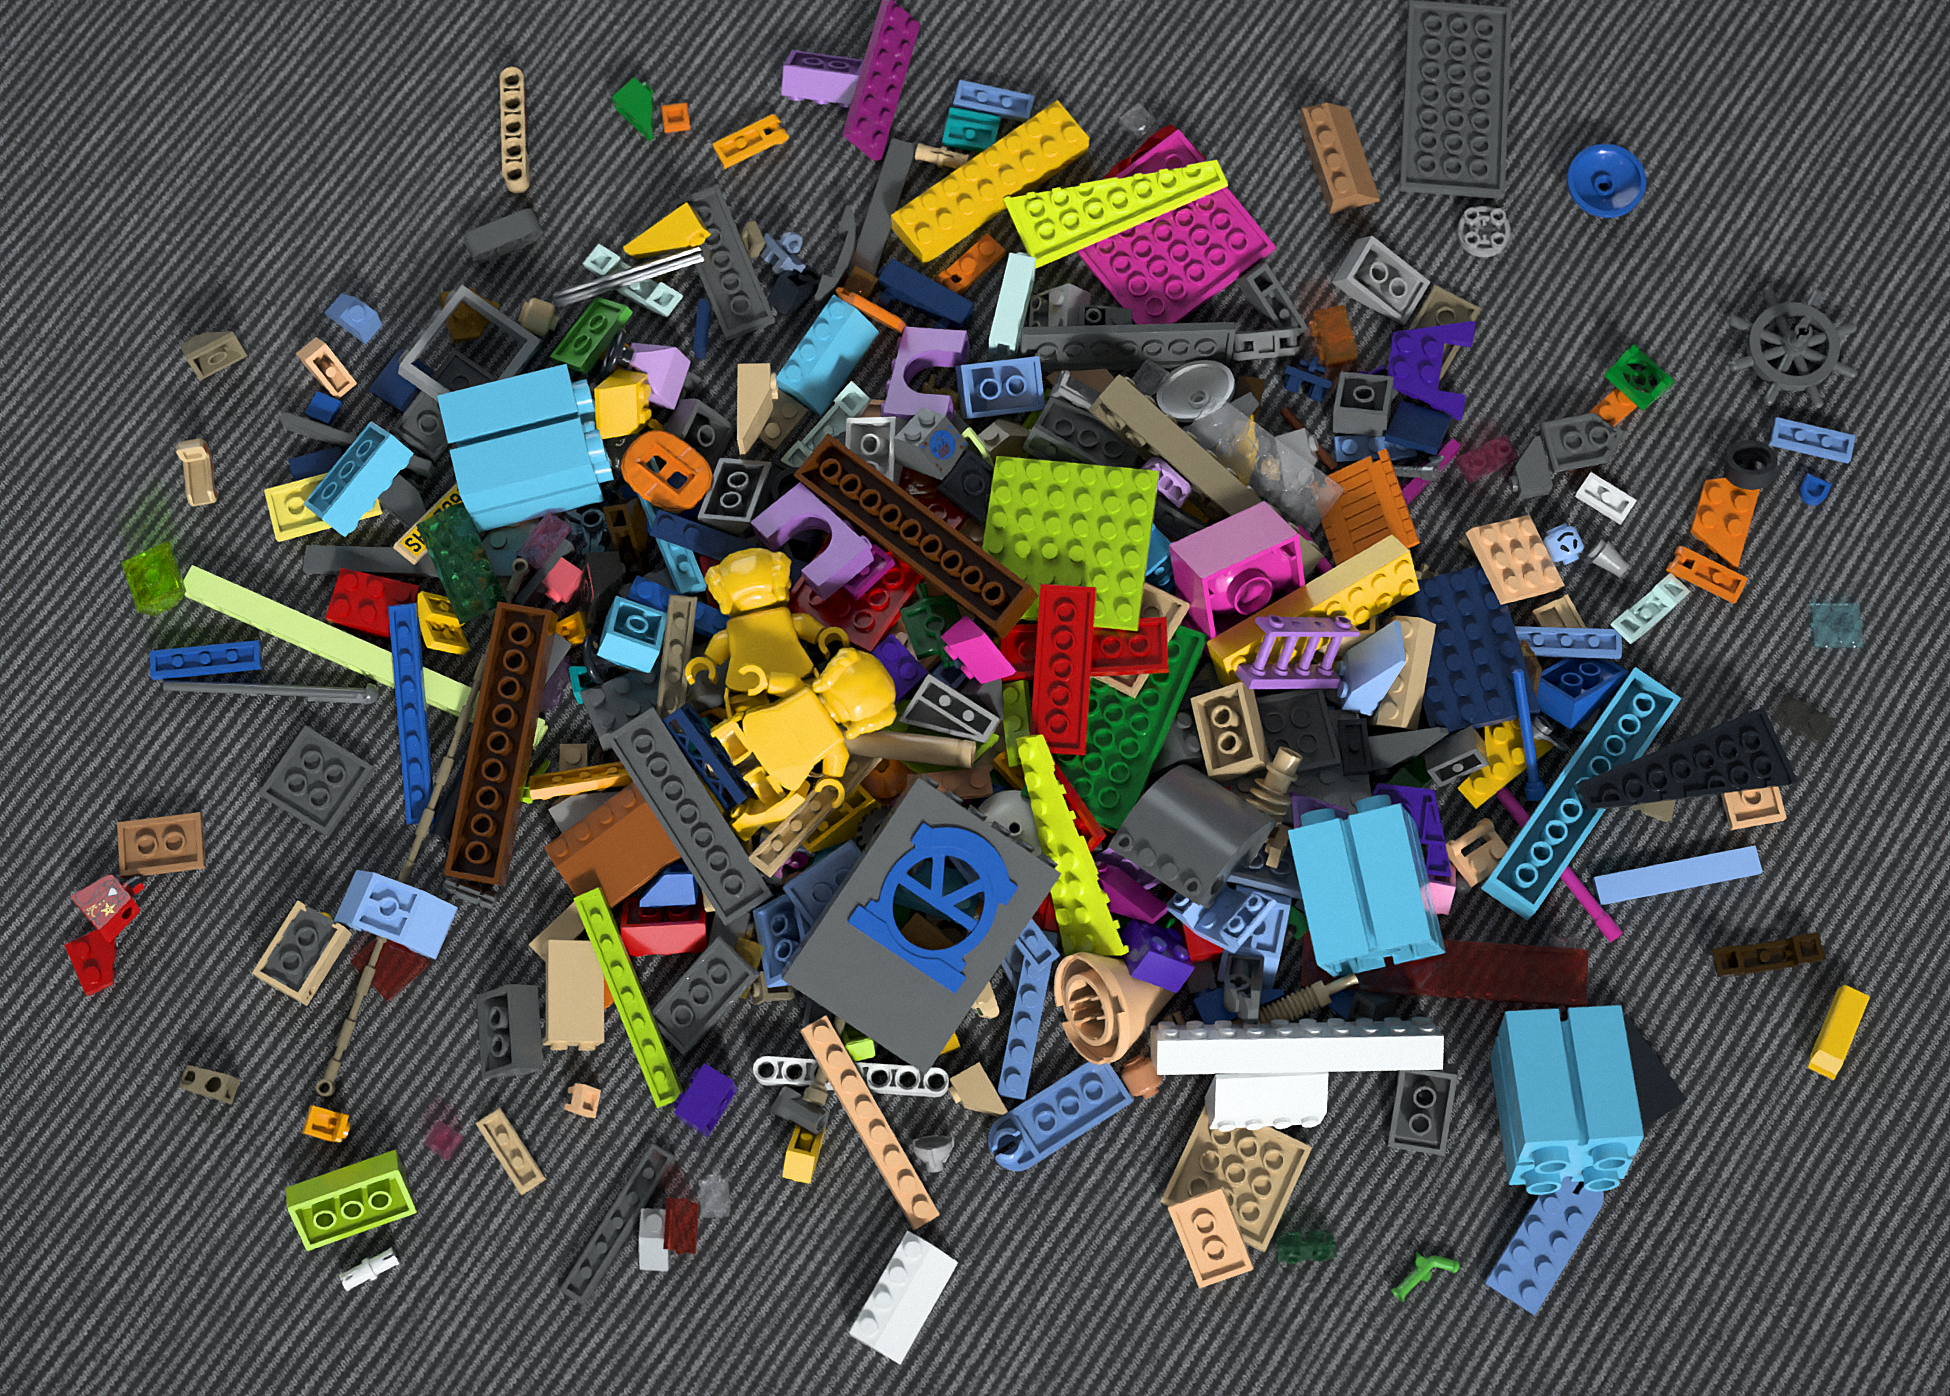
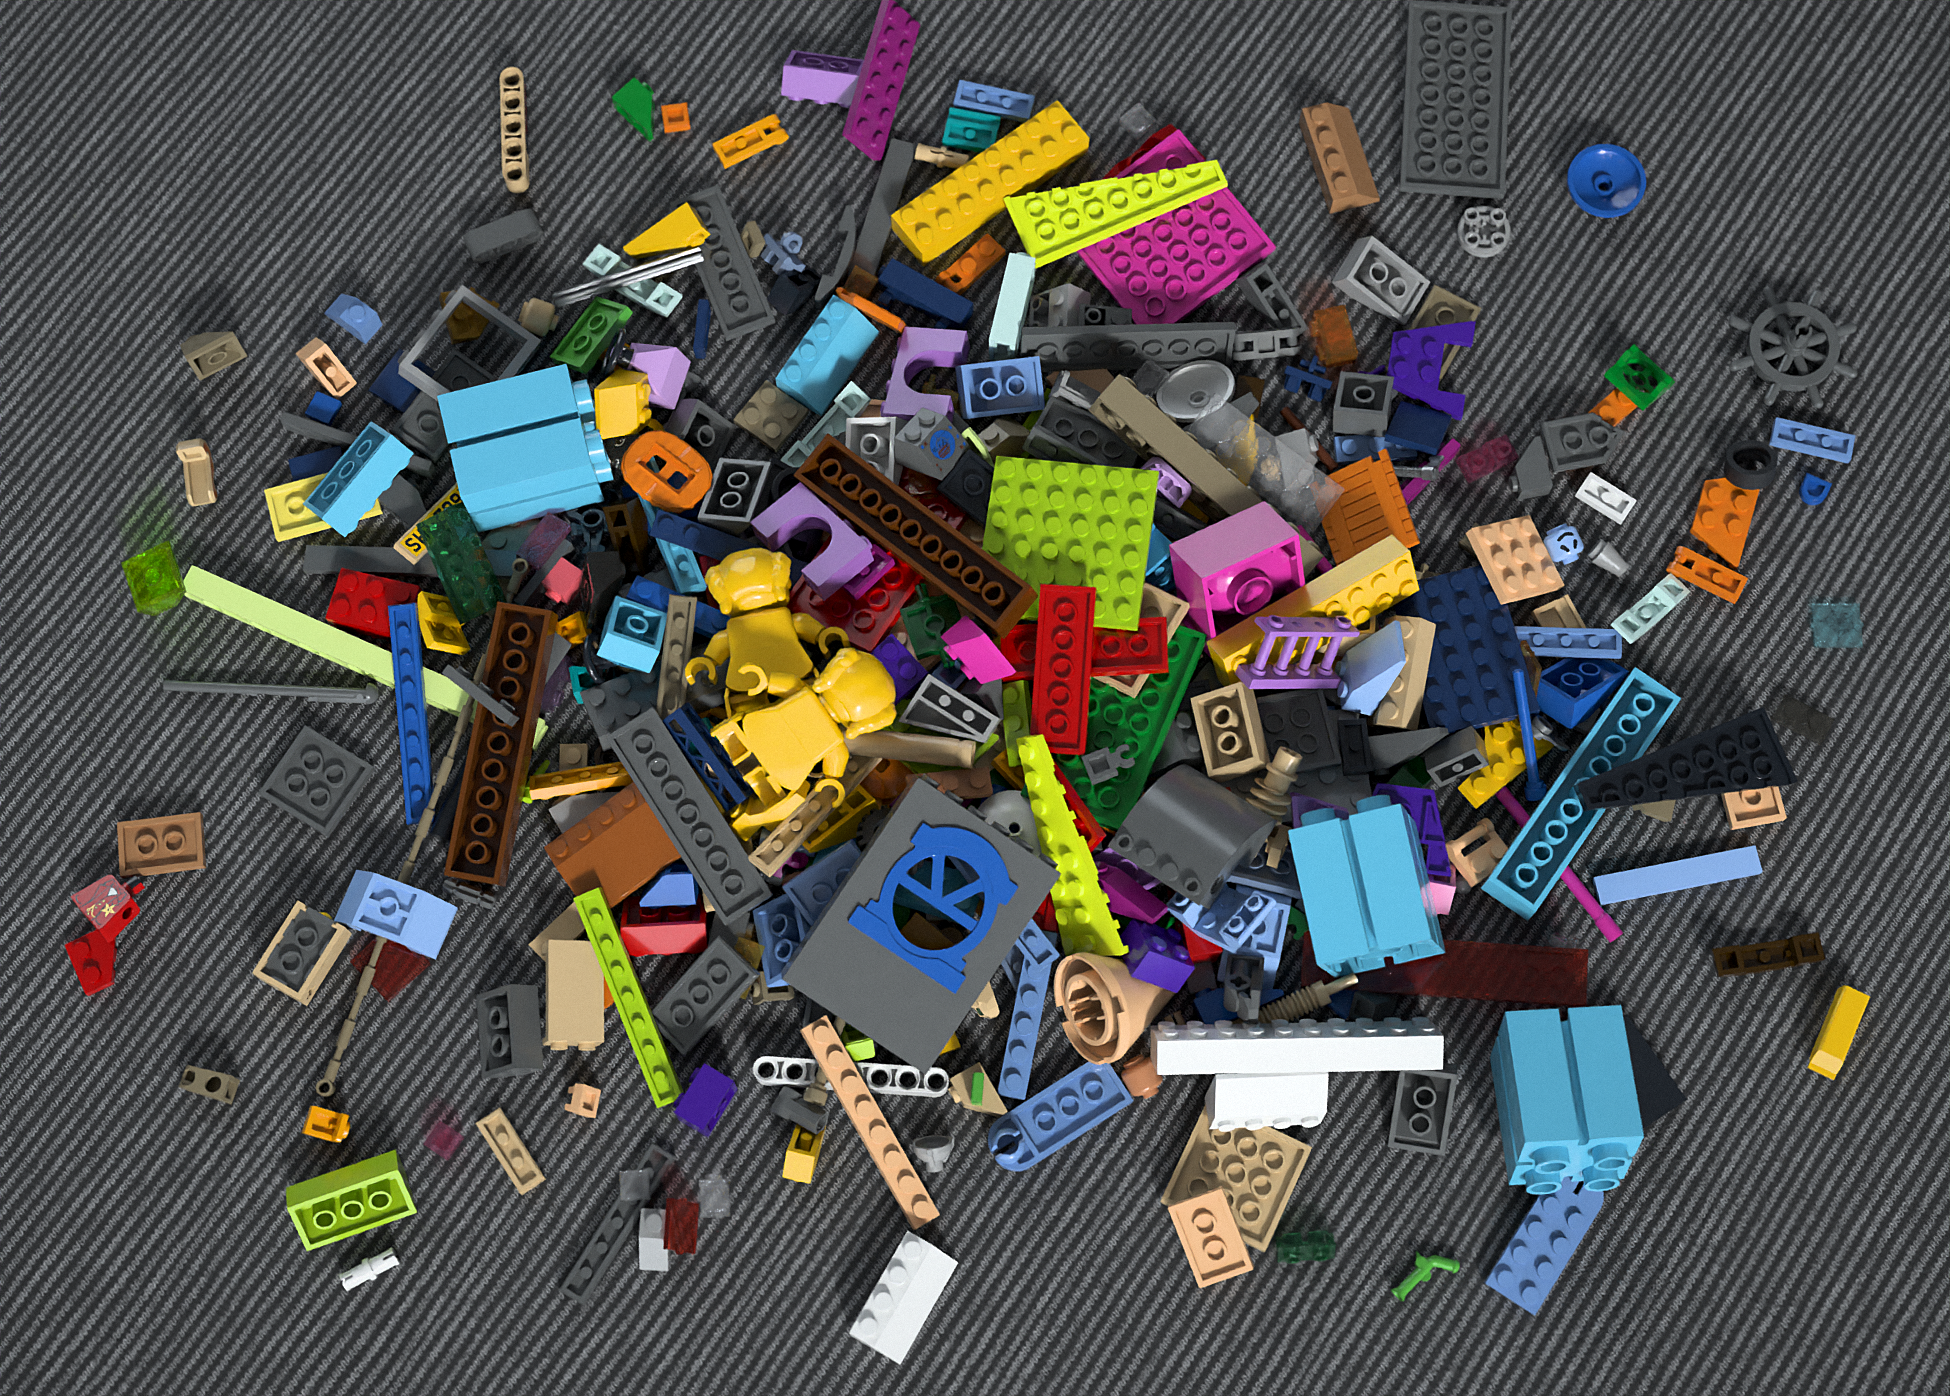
(205, 660): blue plate -> none
(481, 693): none -> dark grey plate
(634, 1185): none -> clear tile
(755, 397): tan slope -> none
(977, 1088): none -> bright green tile
(1103, 765): none -> dark grey plate

